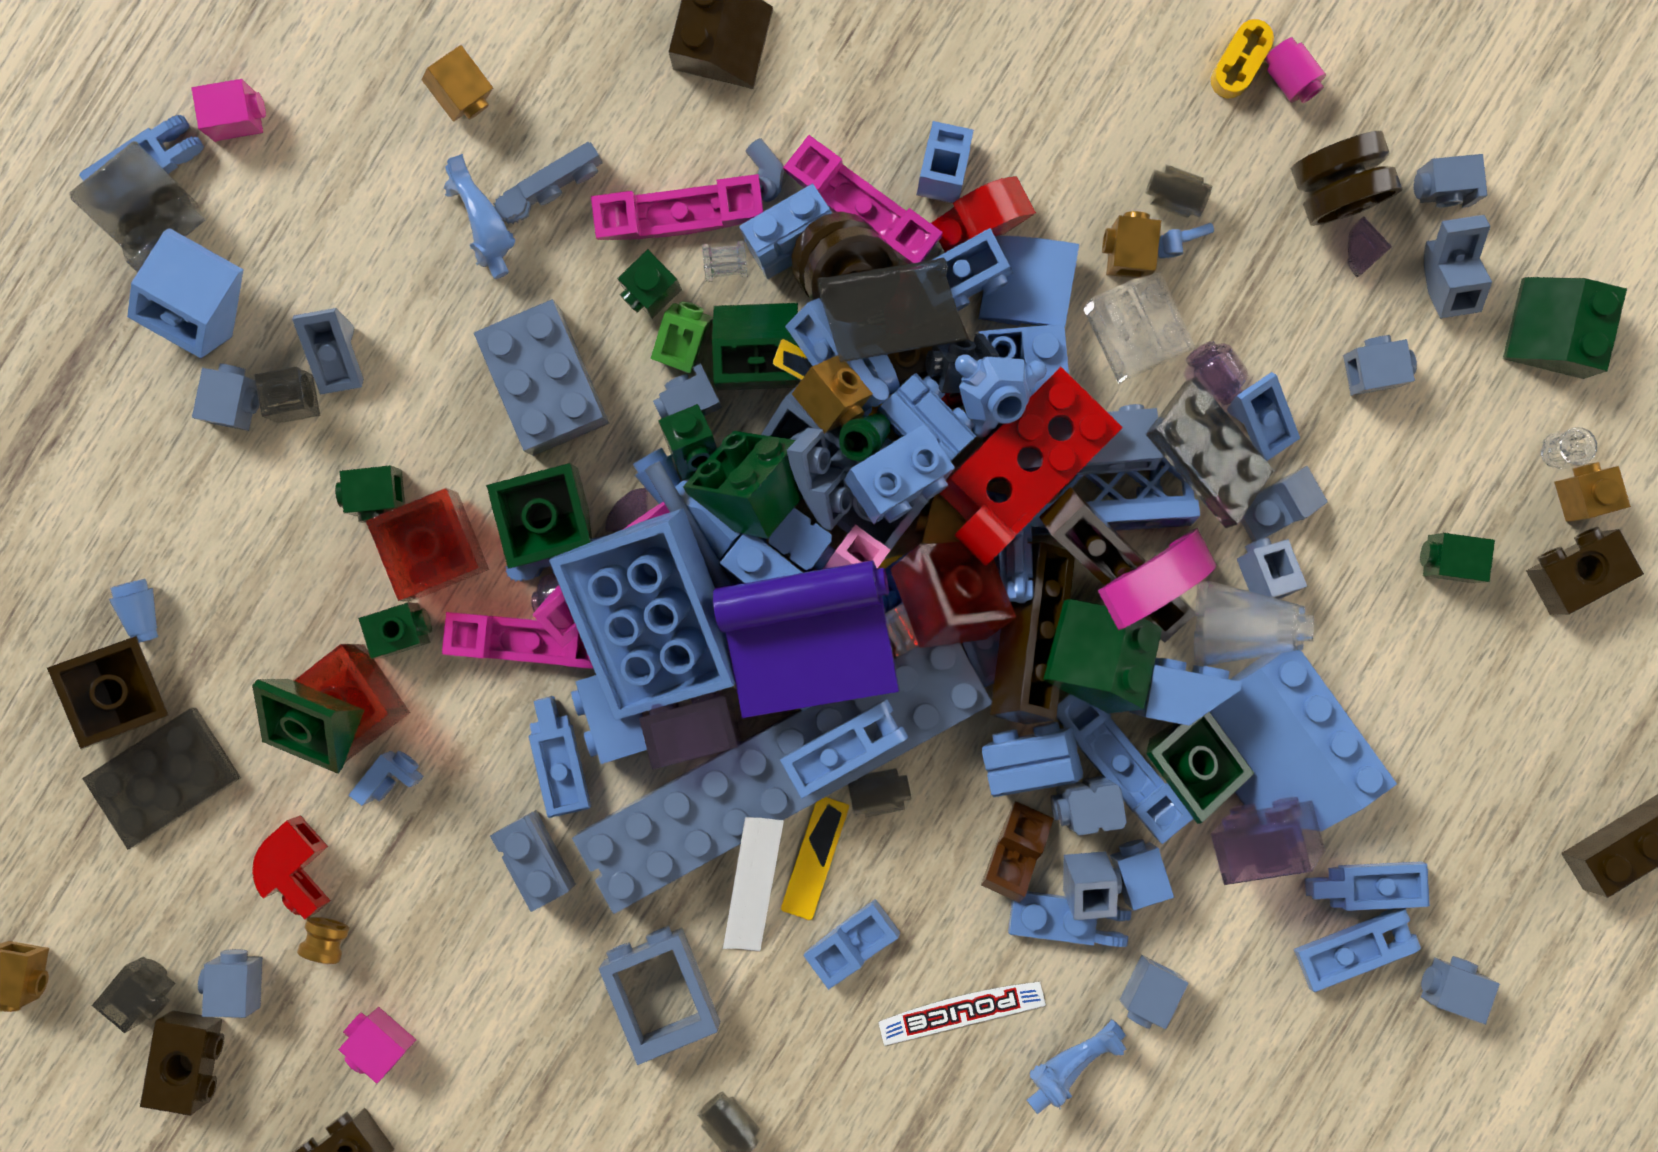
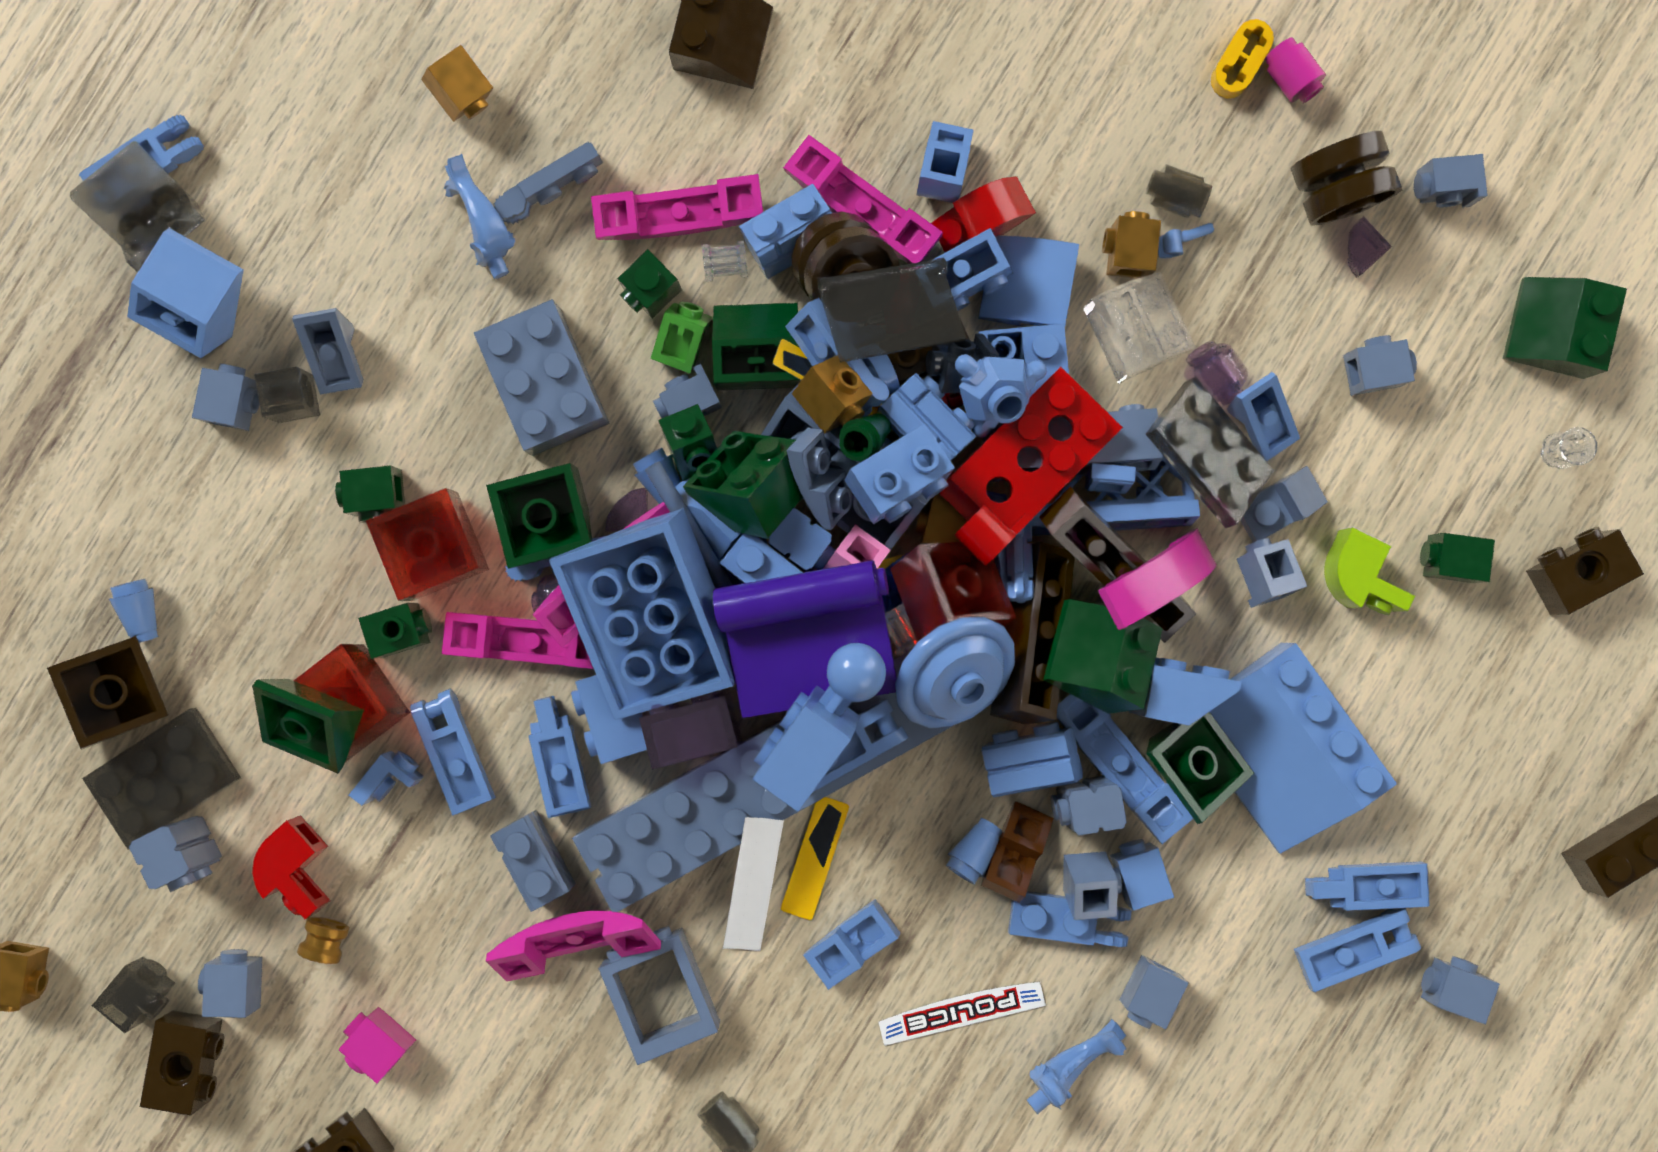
(176, 854): none -> sand blue brick
(228, 110): dark pink brick -> none
(452, 753): none -> medium blue plate
(527, 951): none -> dark pink slope
(770, 169): sand blue arm -> none
(819, 726): none -> medium blue brick
(879, 793): clear smoke brick -> none
(955, 672): none -> medium blue piece
(974, 852): none -> medium blue cone
(1110, 478): none -> medium blue tile
(1246, 625): clear cone -> none
(1268, 841): clear purple brick -> none
(1353, 571): none -> lime brick
(1454, 267): sand blue brick -> none
(1592, 492): pearl gold brick -> none

